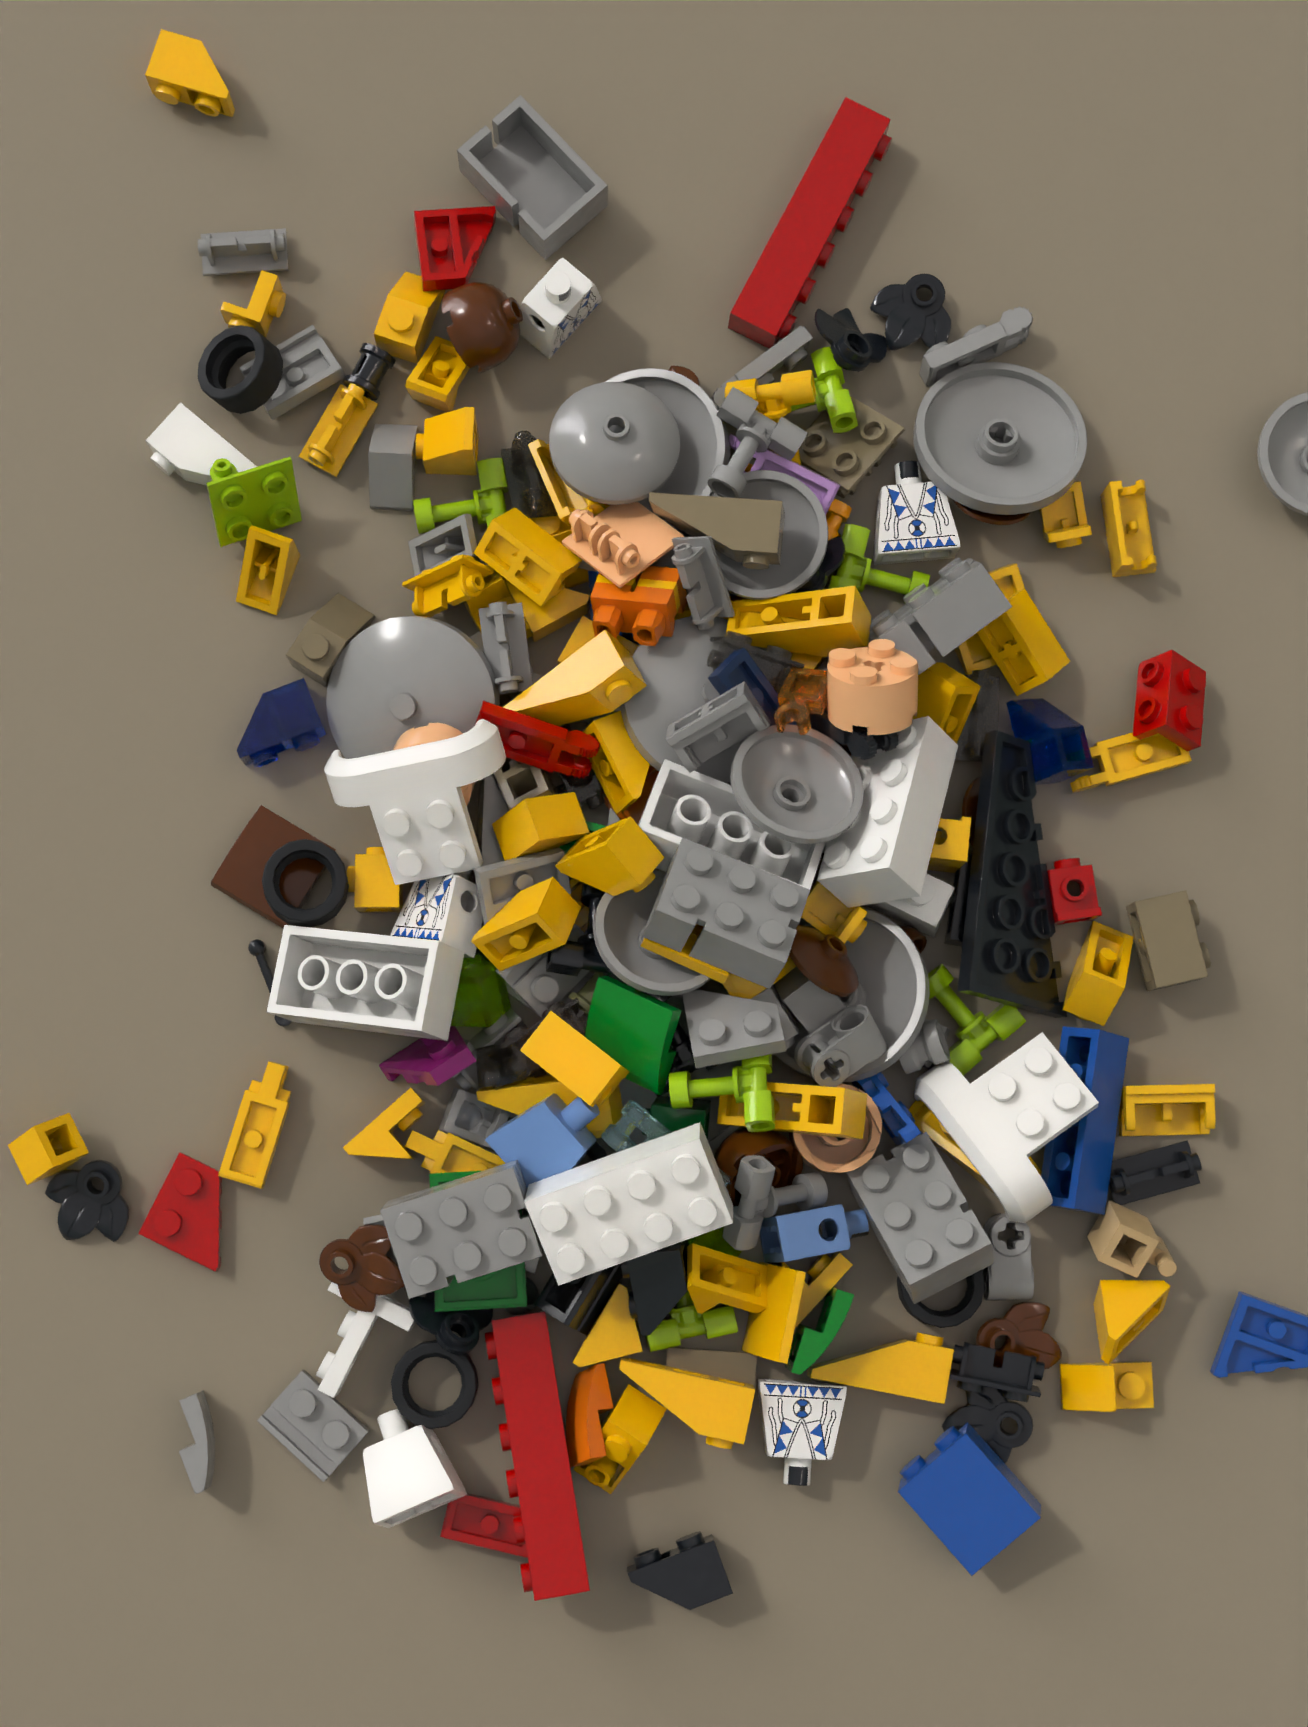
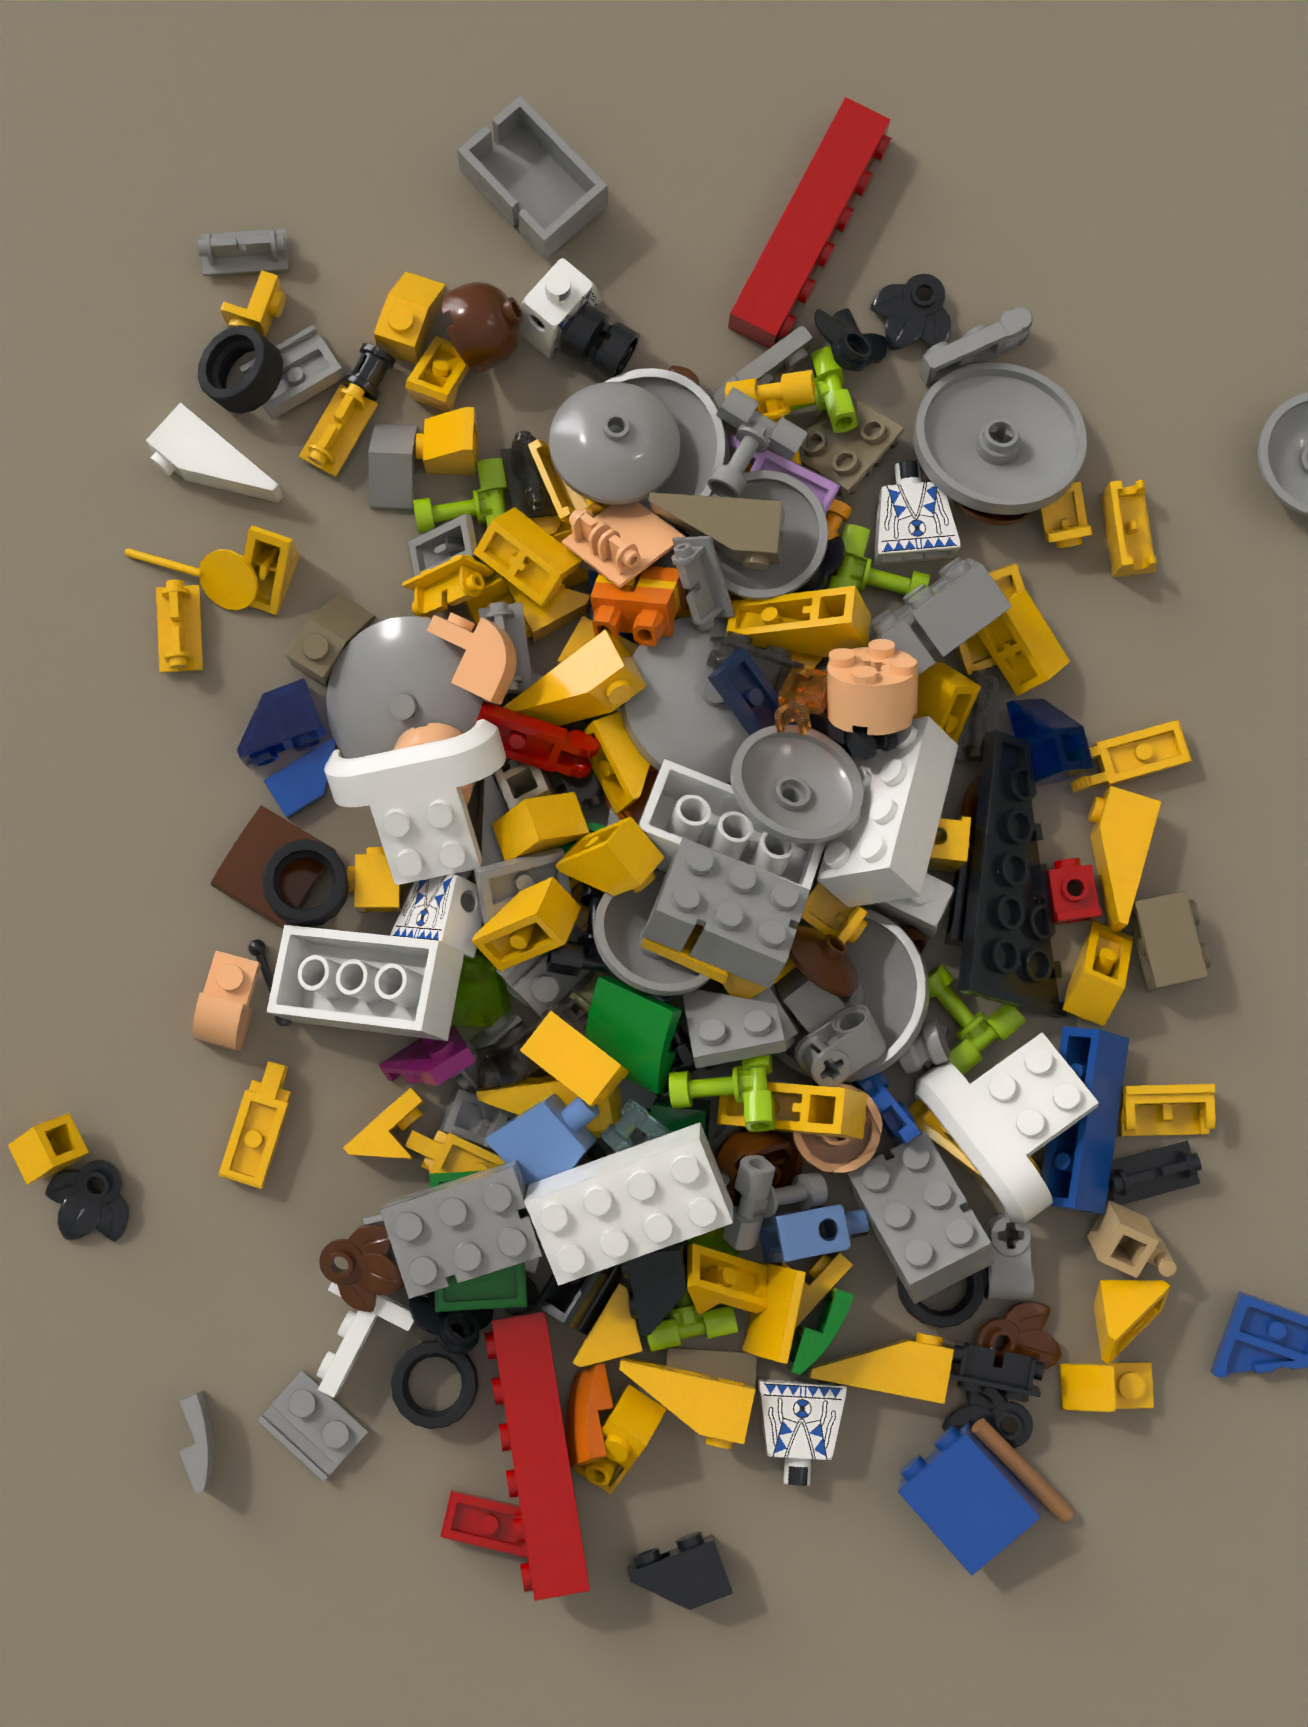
(179, 627): none -> yellow hinge
(186, 74): yellow slope -> none
(188, 1212): red wing -> none
(222, 574): none -> yellow piece
(223, 1007): none -> light nougat brick
(254, 497): lime hinge -> none
(301, 781): none -> blue tile
(407, 1472): white torso -> none
(451, 244): red wing -> none
(488, 659): none -> light nougat brick
(587, 335): none -> black wheel
(716, 726): light grey hinge -> none
(1022, 1470): none -> medium nougat bar
(1120, 848): none -> yellow slope
(1170, 700): red bracket -> none

